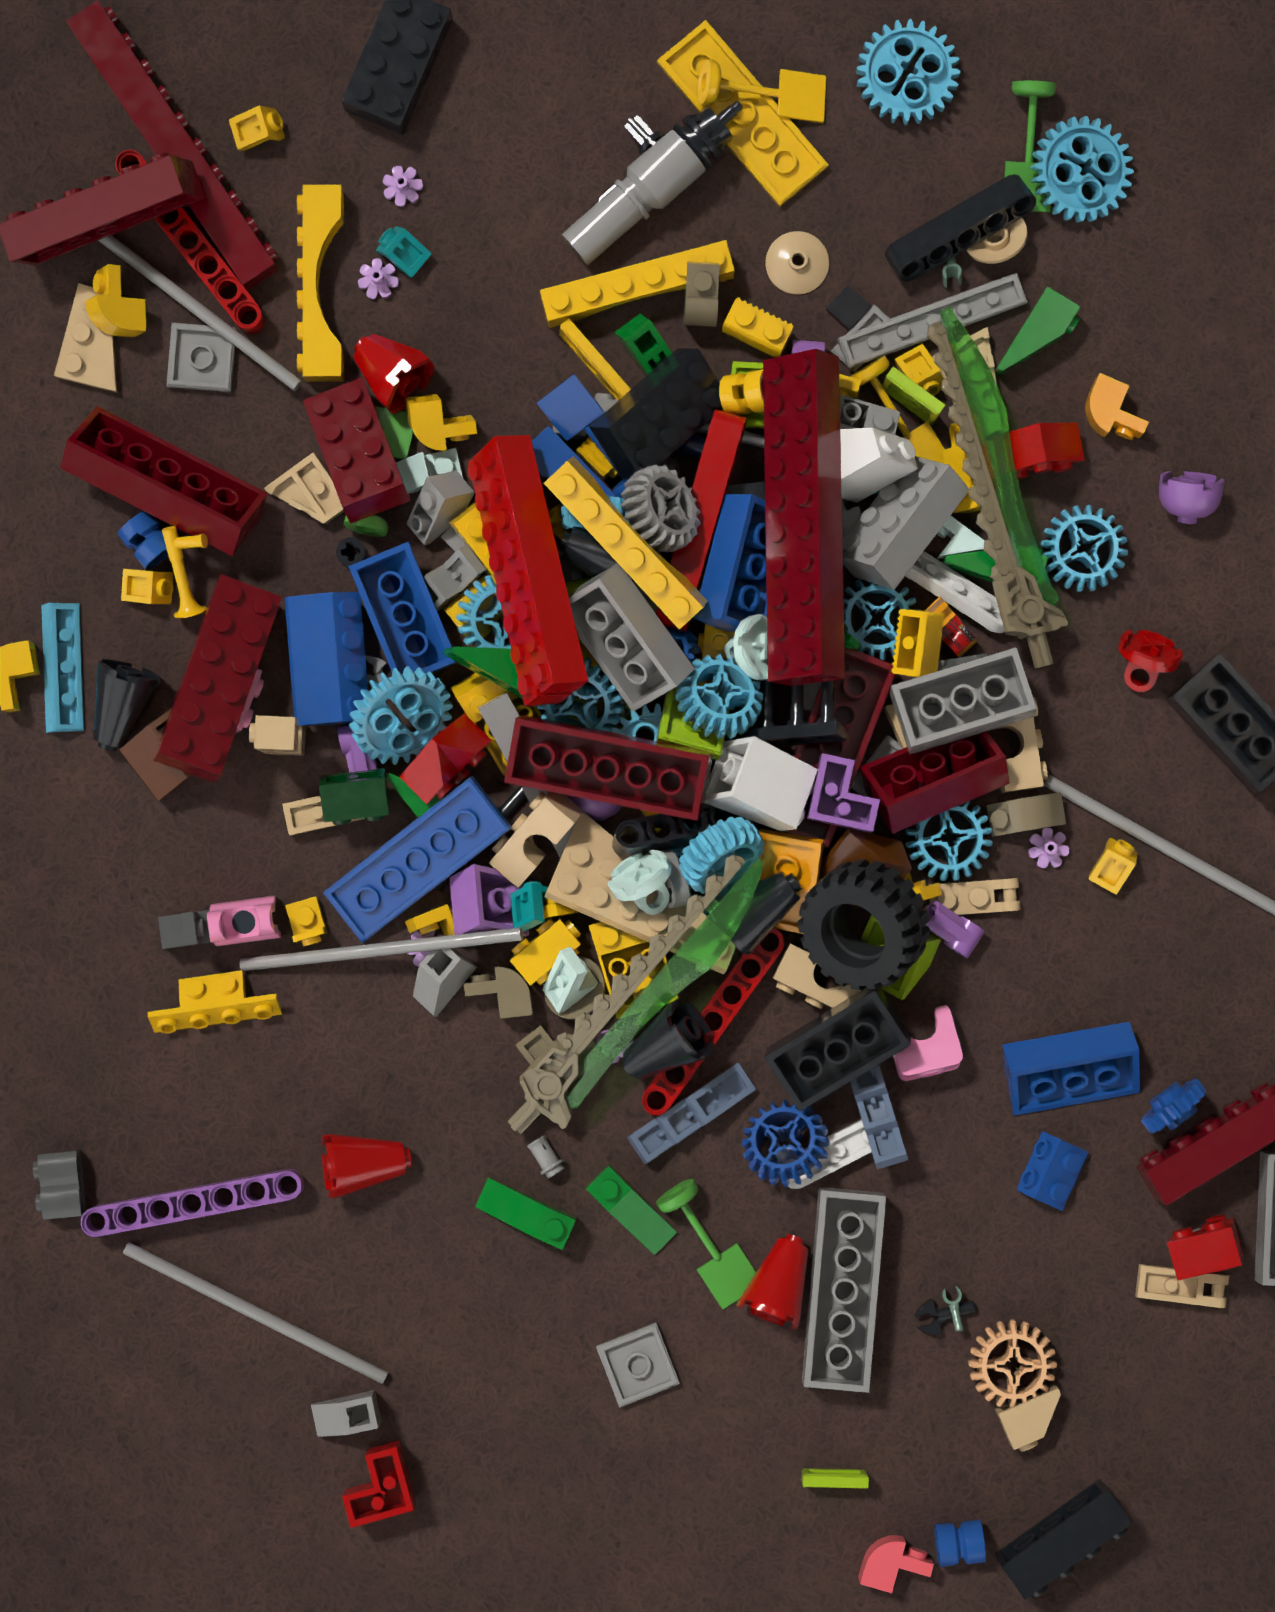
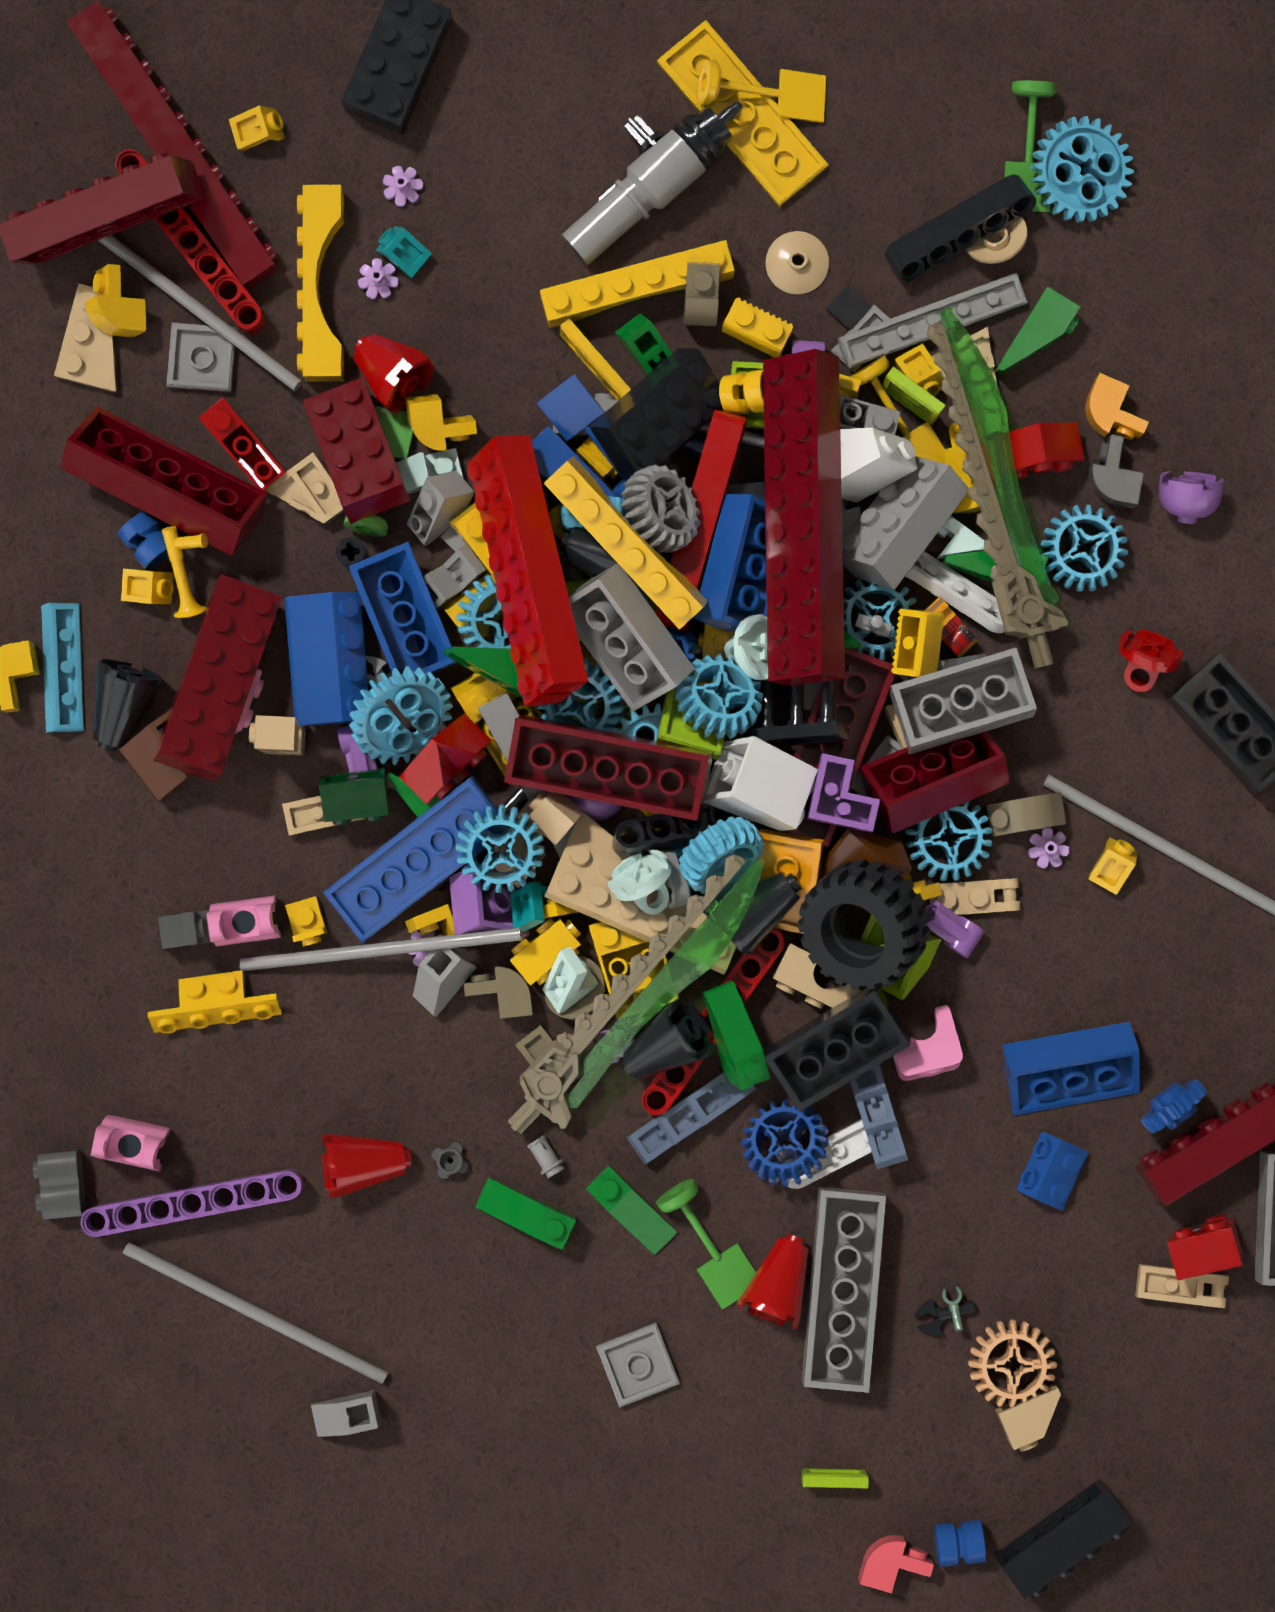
(129, 1142): none -> bright pink piece
(241, 444): none -> red slope
(388, 1492): red brick -> none
(445, 1168): none -> dark grey plate
(482, 871): none -> medium azure gear
(735, 1037): none -> green slope
(873, 624): none -> light grey bar
(931, 86): medium azure gear -> none
(952, 270): sand green hand -> none
(1025, 768): tan arch -> none
(1109, 482): none -> dark grey brick

